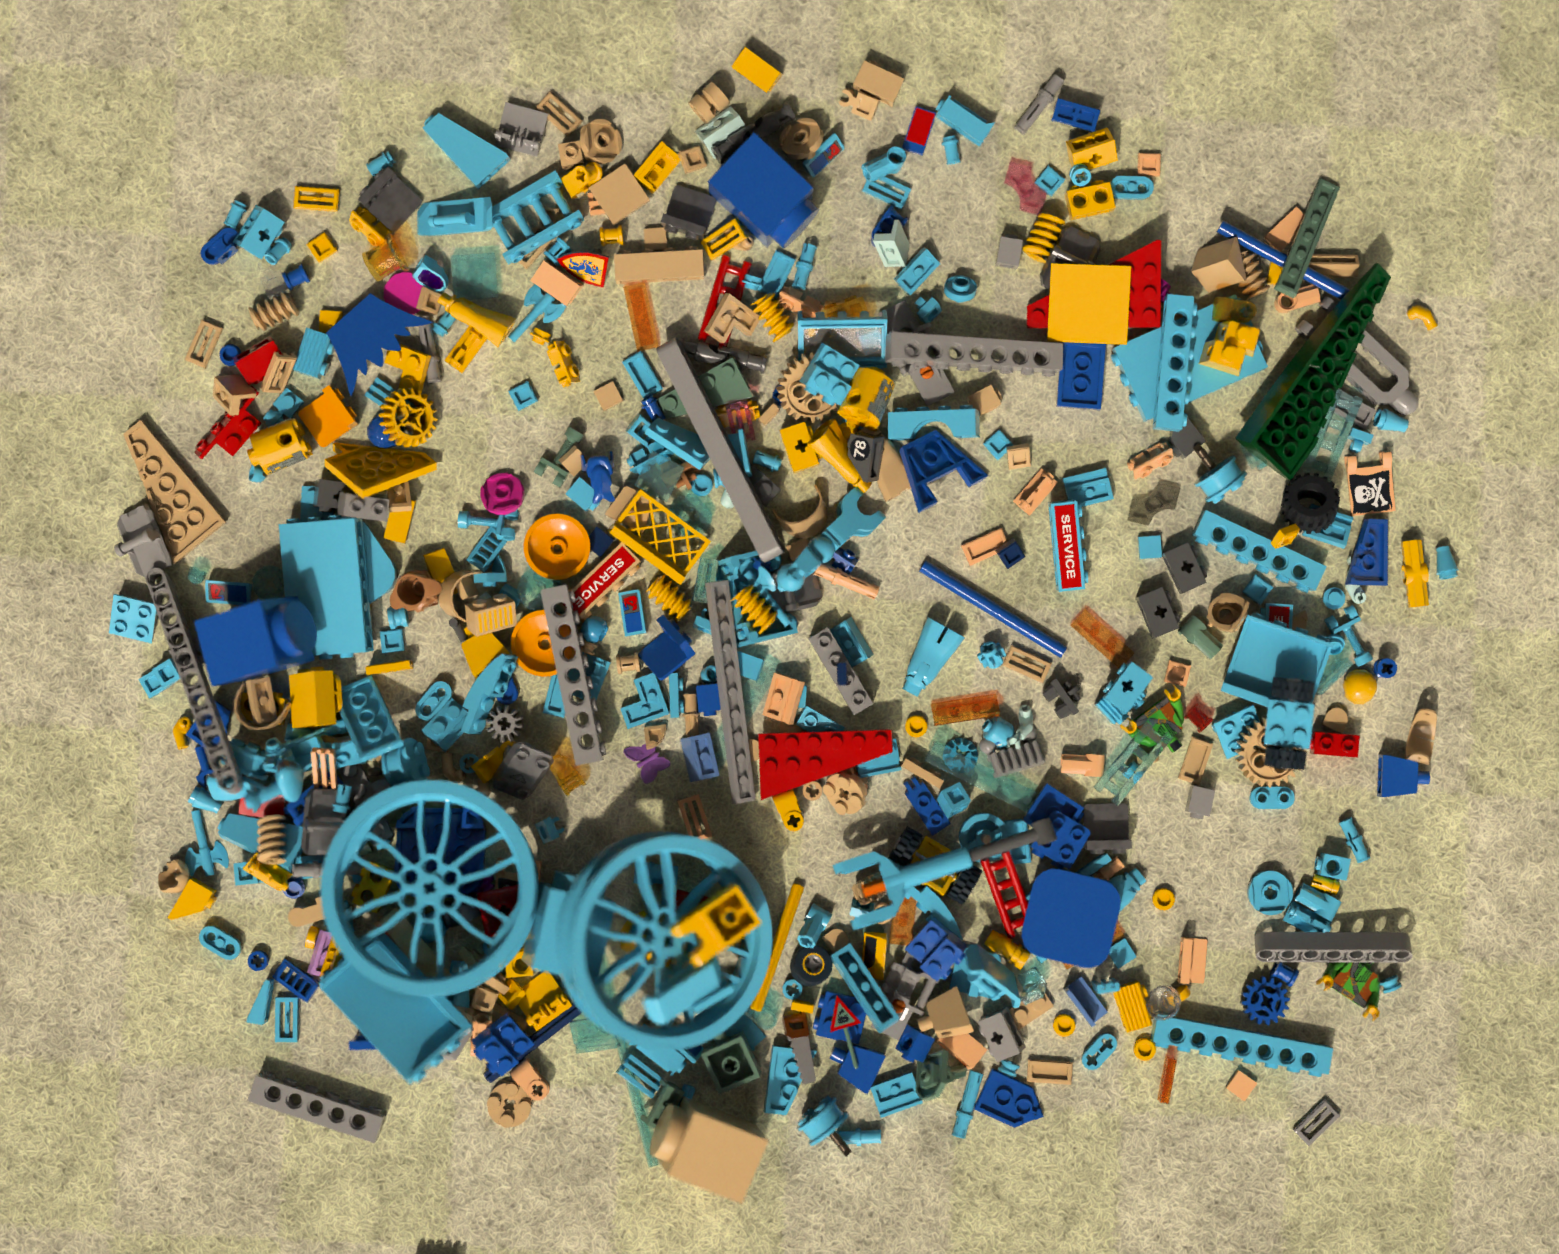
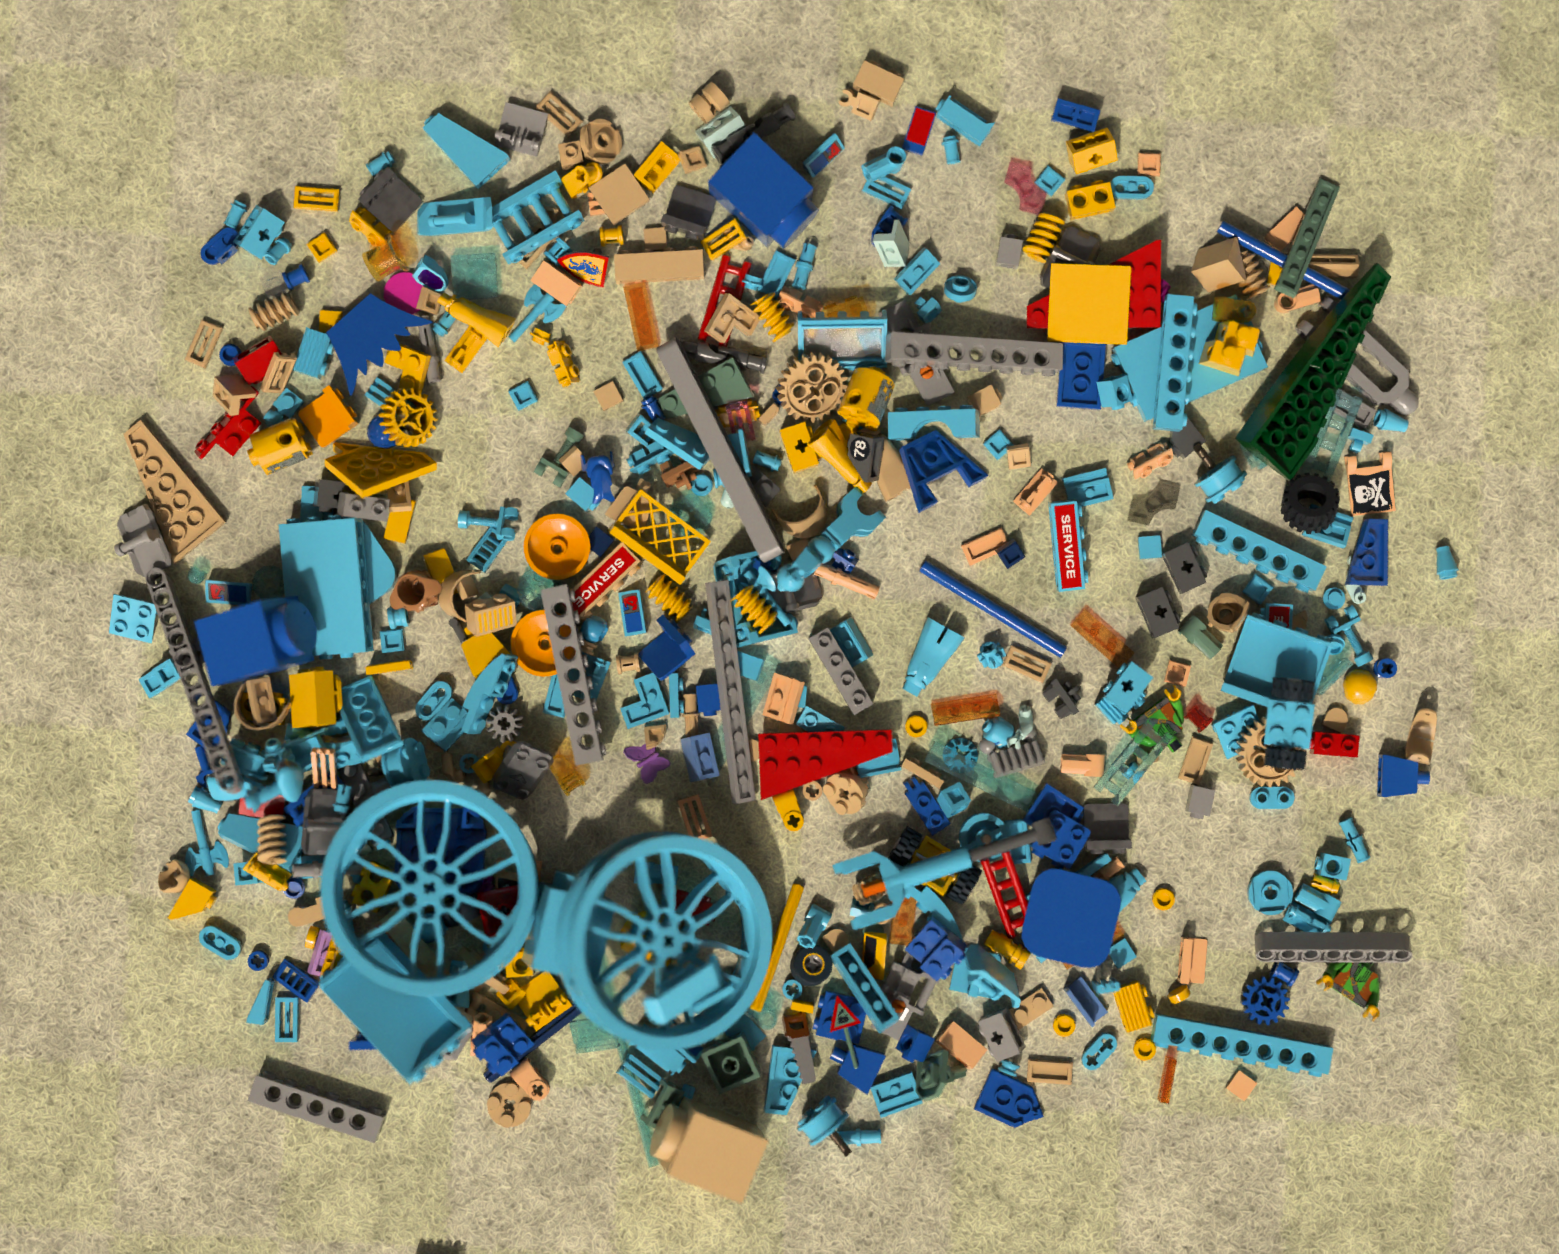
(180, 730): yellow arm -> none
(256, 474): medium azure hinge -> none
(484, 999): tan tile -> none
(498, 574): medium azure plate -> none
(502, 494): dark pink tile -> none
(547, 829): medium azure tile -> none
(659, 476): clear light blue piece -> none
(706, 573): clear light blue tile -> none
(711, 677): medium azure hinge -> none
(712, 928): yellow brick -> none
(756, 70): yellow hinge -> none
(808, 146): tan plate -> none
(829, 375): medium azure plate -> none
(841, 674): dark blue tile -> none
(947, 1015): tan torso -> none
(968, 1101): medium azure pin -> none
(1033, 985): clear light blue bracket -> none
(1044, 97): light grey pin -> none
(1081, 180): medium azure bush -> none
(1114, 391): none -> medium azure brick
(1164, 1002): clear hair -> none
(1285, 536): yellow tile -> none
(1315, 1111): light grey tile -> none
(1390, 984): medium azure bush -> none
(1415, 573): yellow piece -> none
(1422, 313): yellow arm -> none

